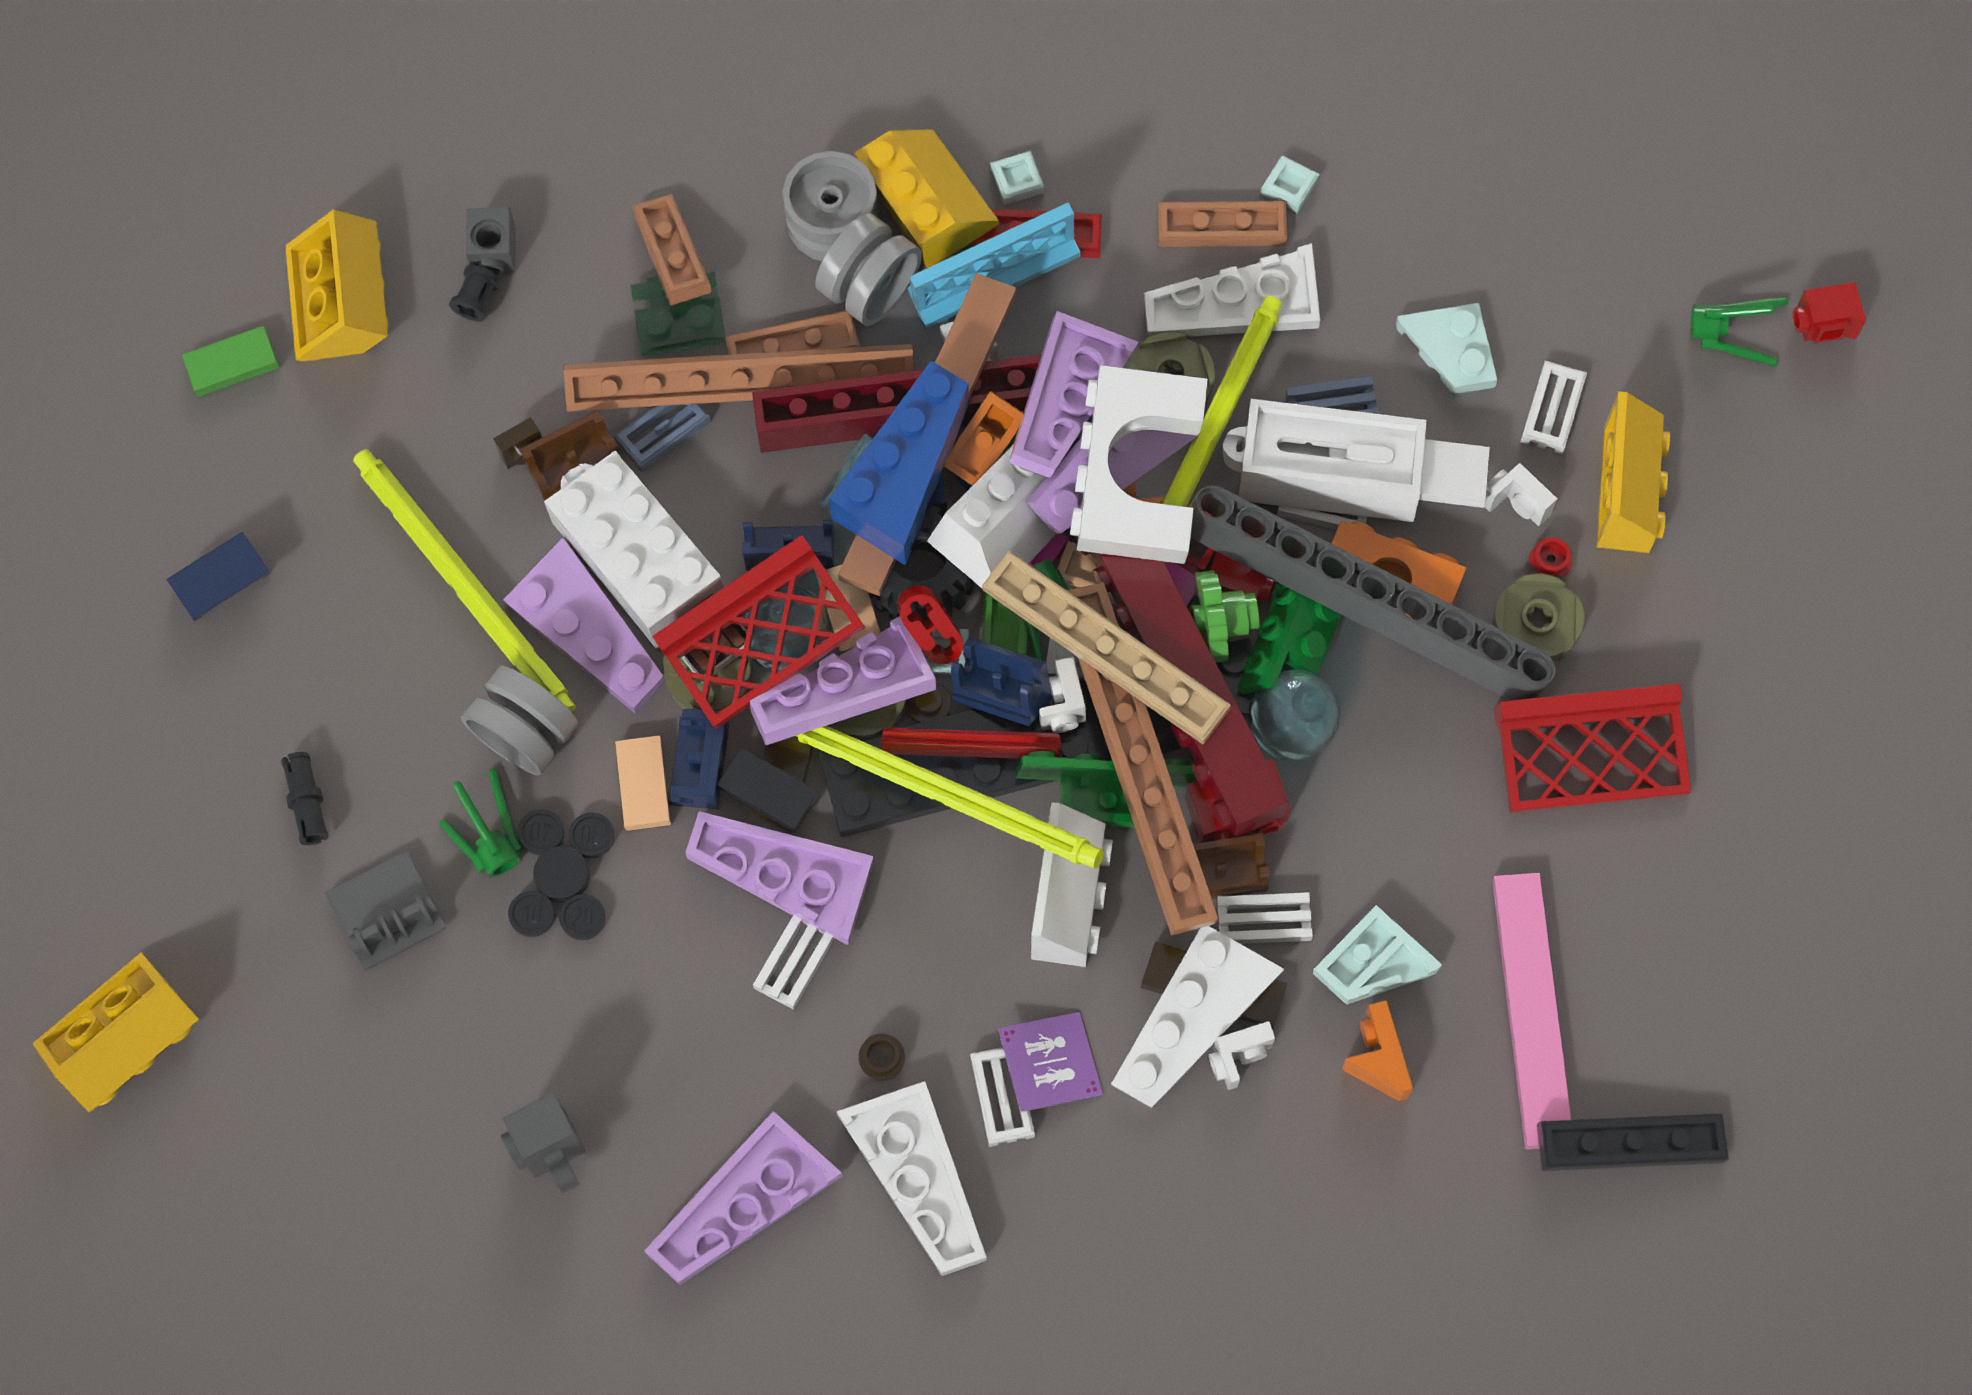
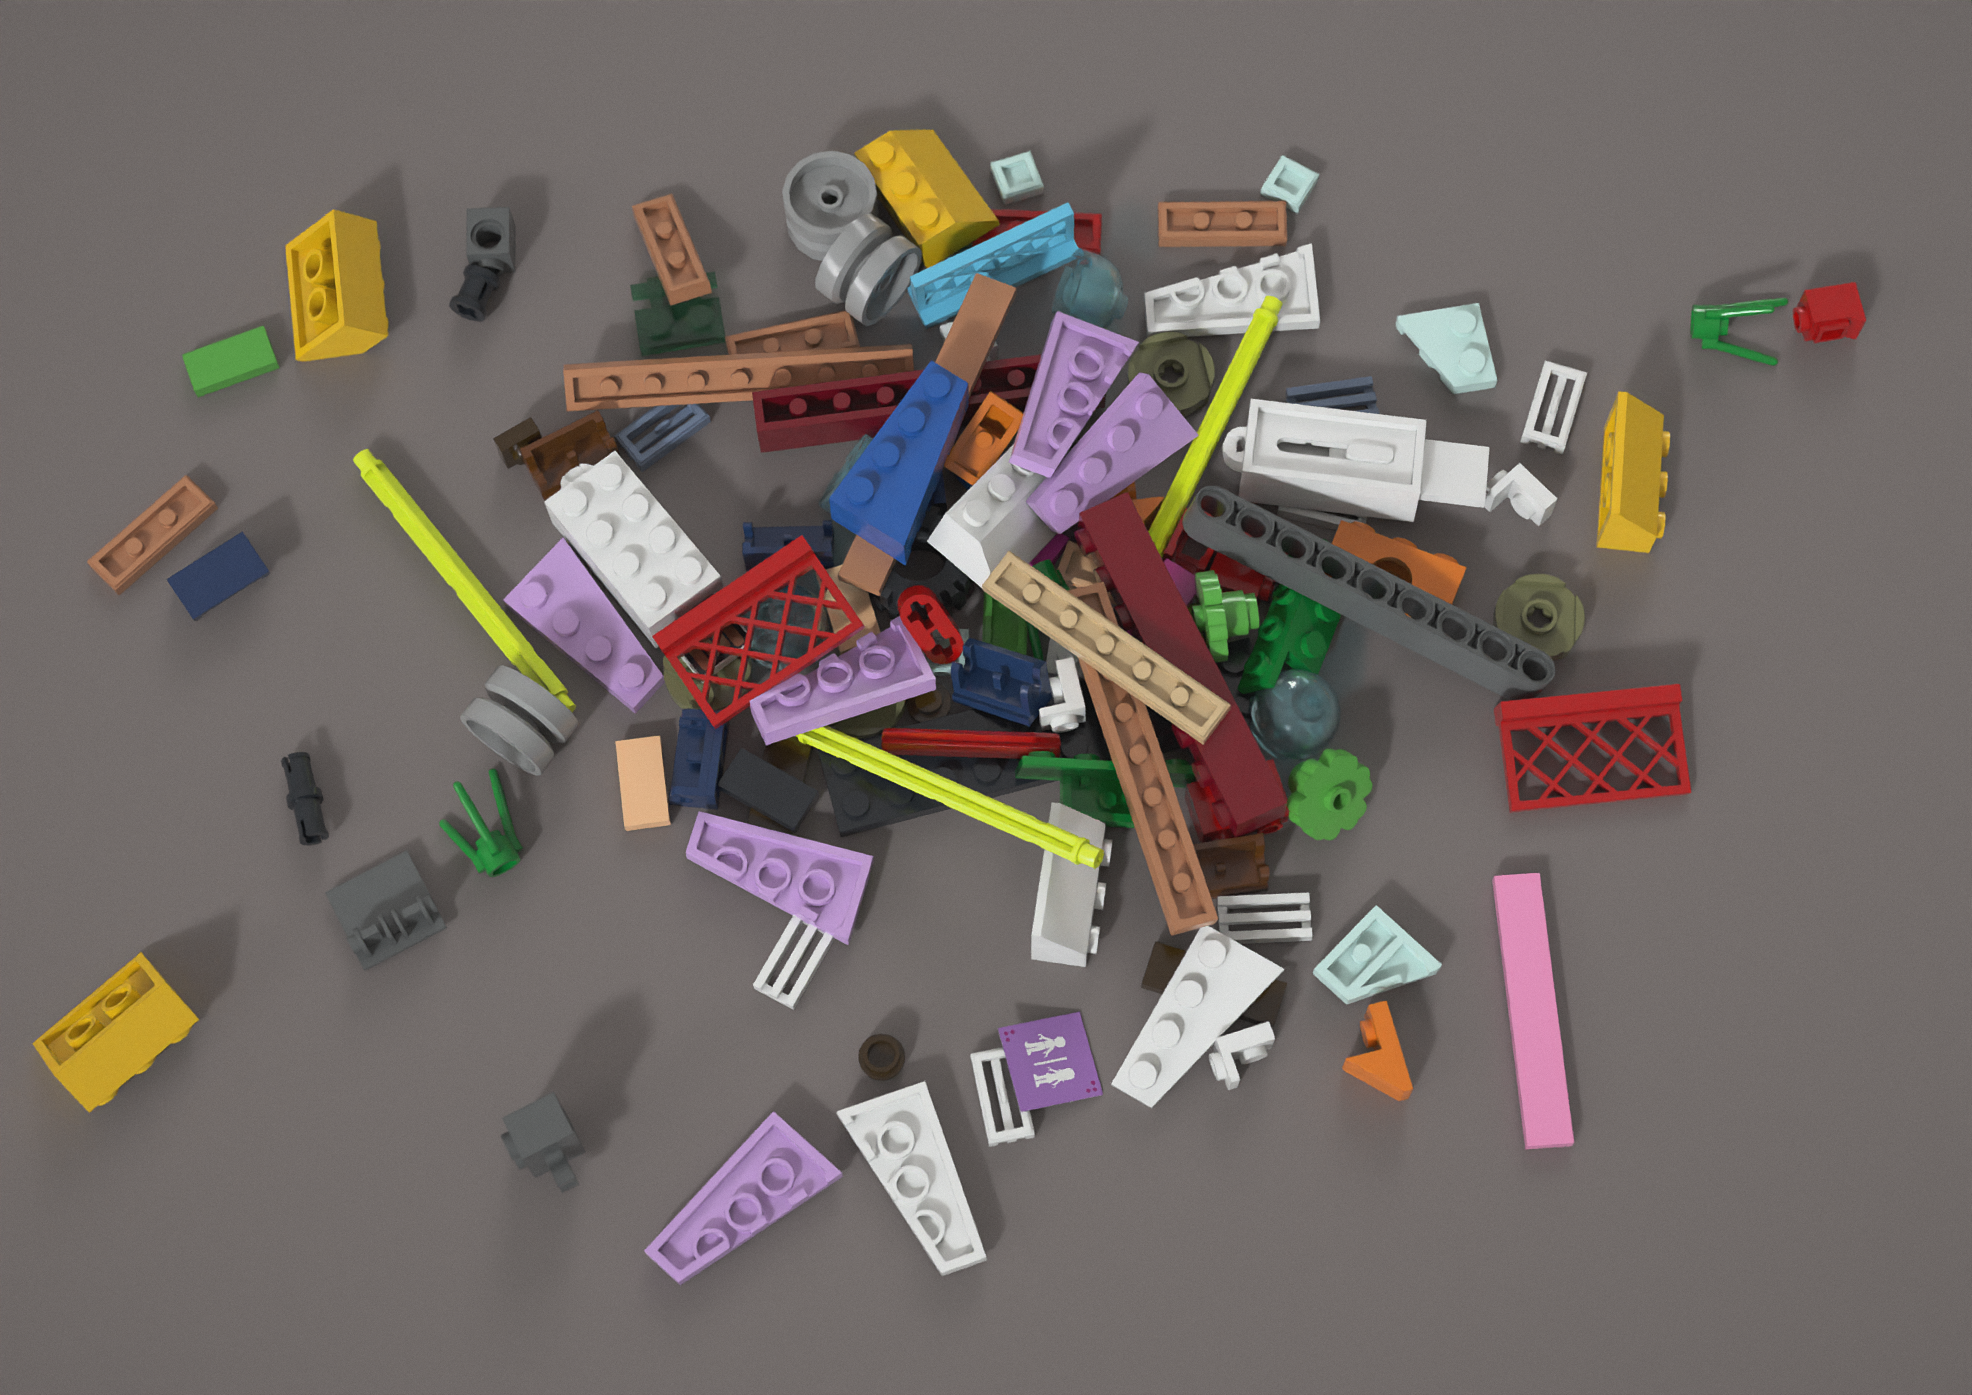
(152, 535): none -> nougat tile
(561, 874): black piece -> none
(1091, 290): none -> clear light blue cylinder
(1109, 517): white arch -> none
(1328, 793): none -> bright green plant
(1551, 547): red plate -> none
(1632, 1142): black tile -> none

